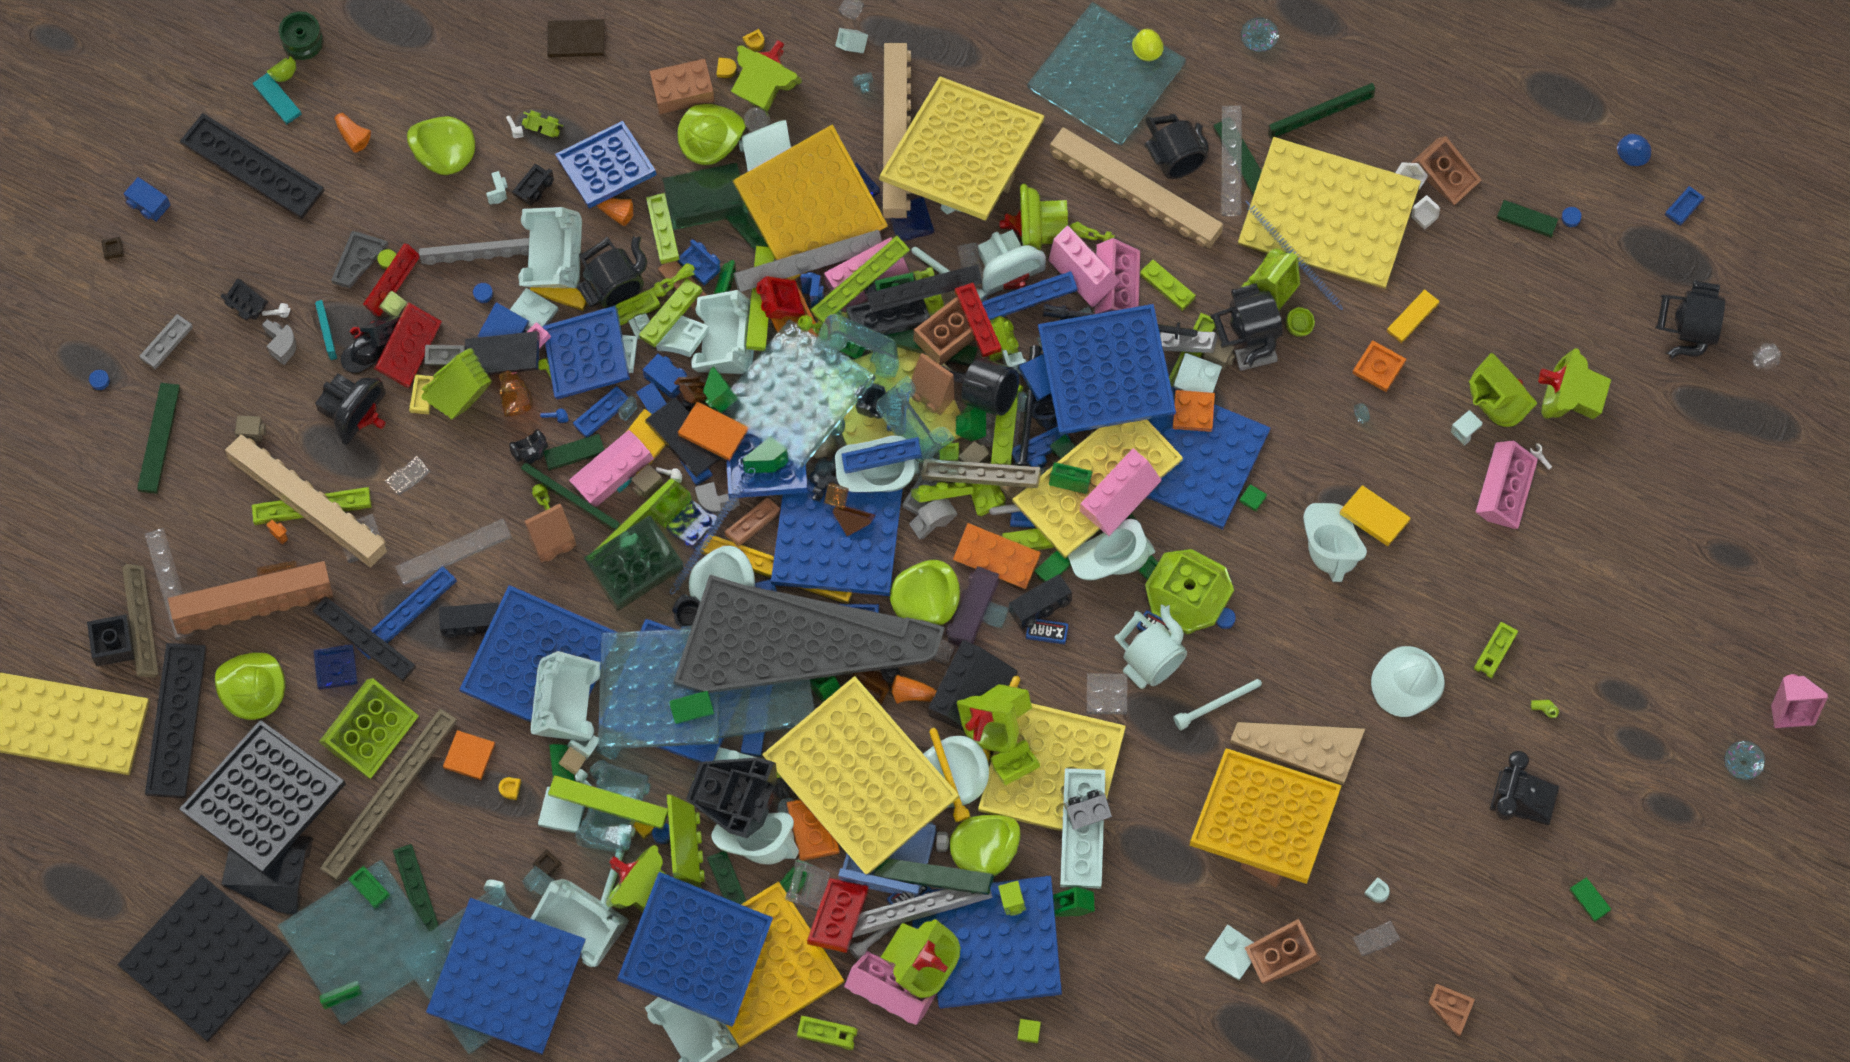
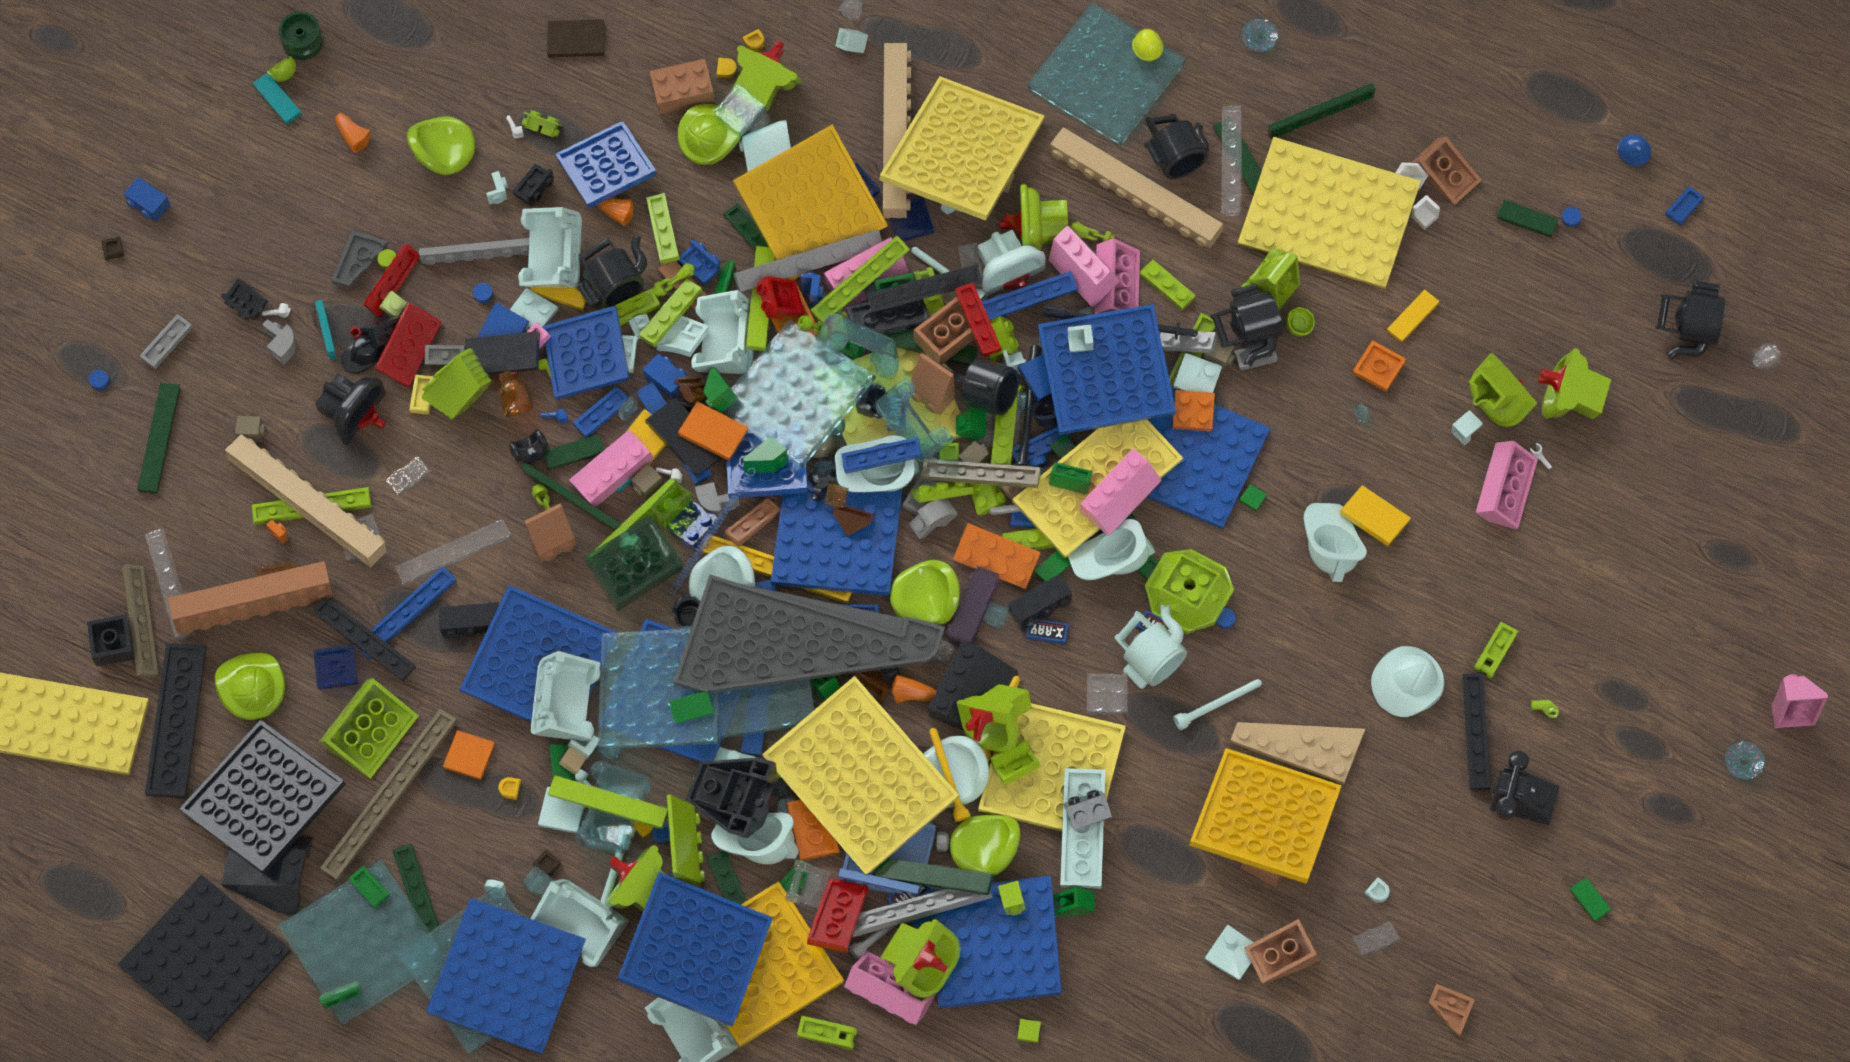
(252, 166): black plate -> none
(703, 196): clear green slope -> none
(739, 109): none -> clear light blue plate
(863, 81): clear light blue tile -> none
(1080, 338): none -> light aqua panel
(1303, 264): piece -> none
(1476, 731): none -> black plate

